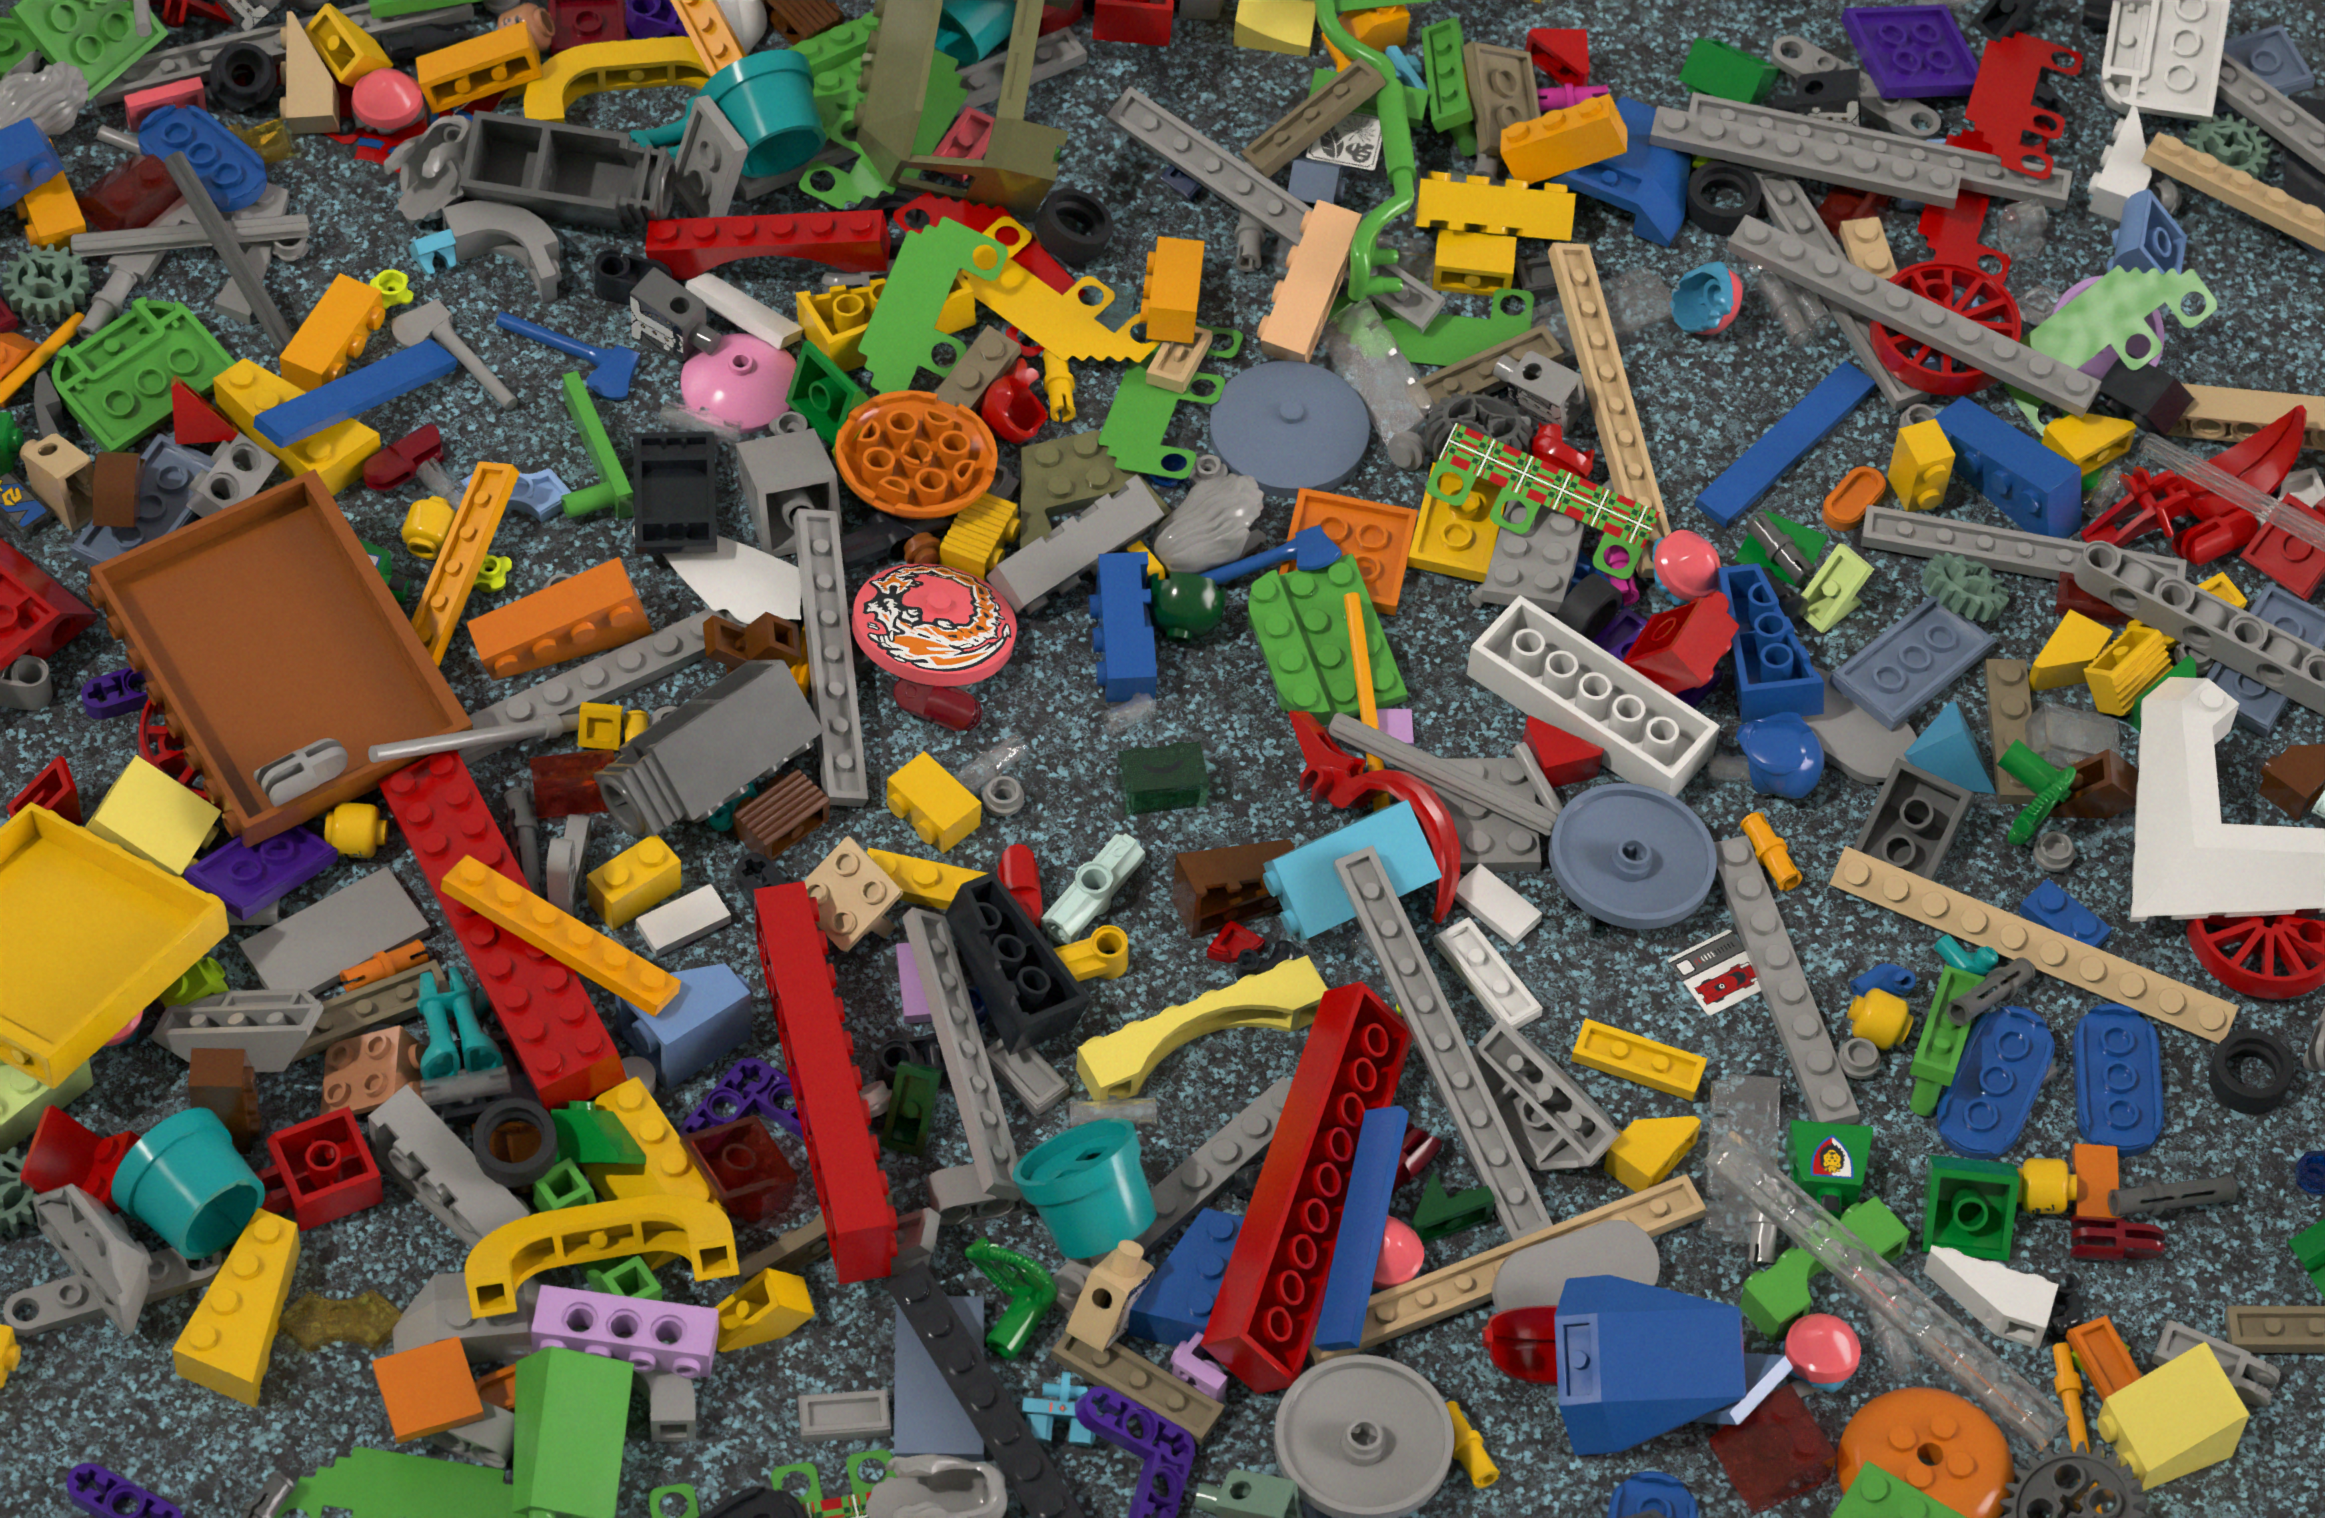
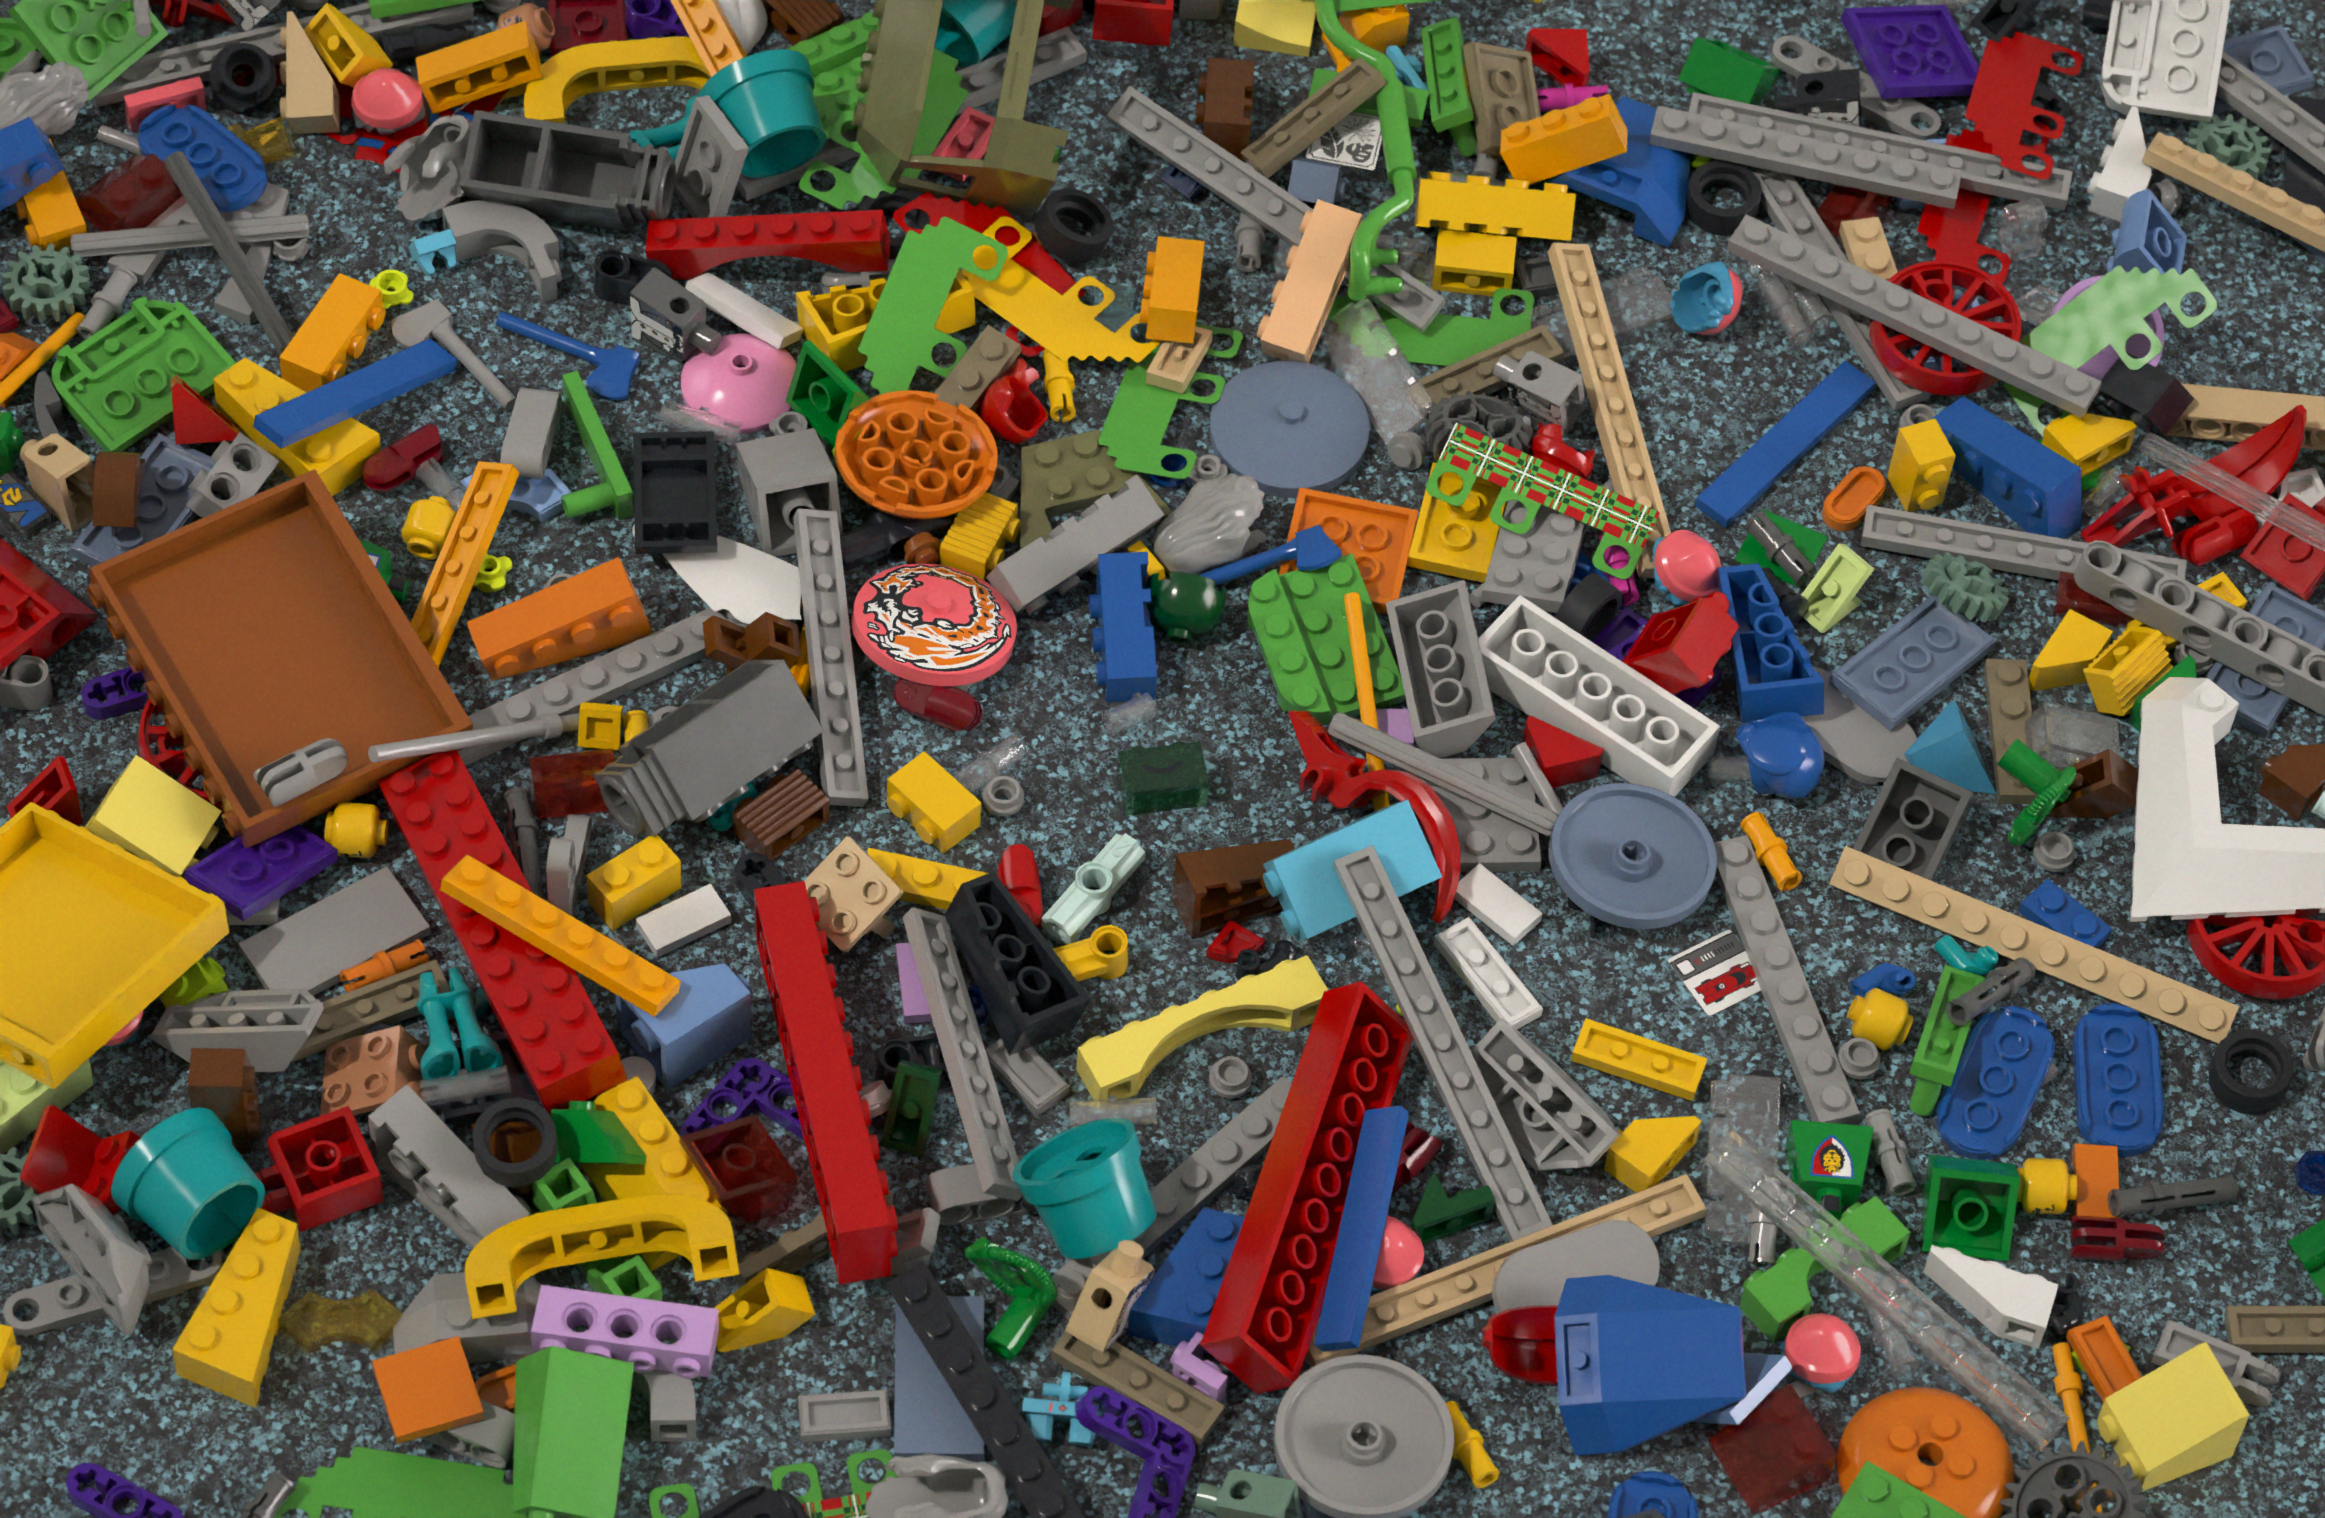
(532, 431): none -> light grey beam
(1227, 103): none -> reddish brown wedge
(1230, 1077): none -> light grey plate
(1441, 668): none -> light grey slope
(1890, 1153): none -> light grey pin

